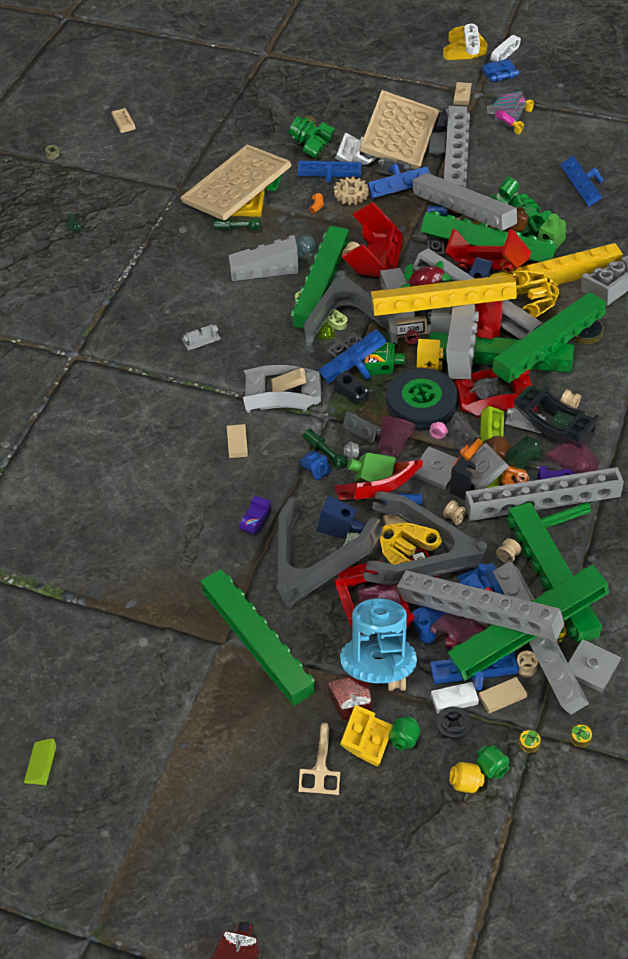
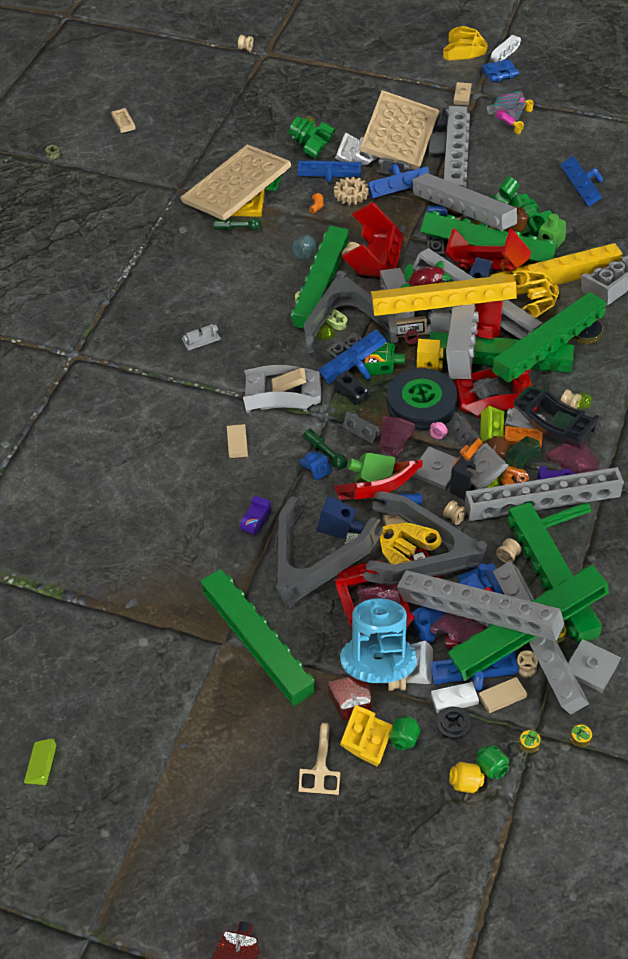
(72, 224): clear green arm -> none
(245, 42): none -> tan wheel
(265, 261): light grey wedge -> none
(351, 450): light grey plate -> none
(422, 671): none -> white slope
(471, 39): white beam -> none
(516, 434): none -> orange plate
(585, 401): none -> clear neon green piece

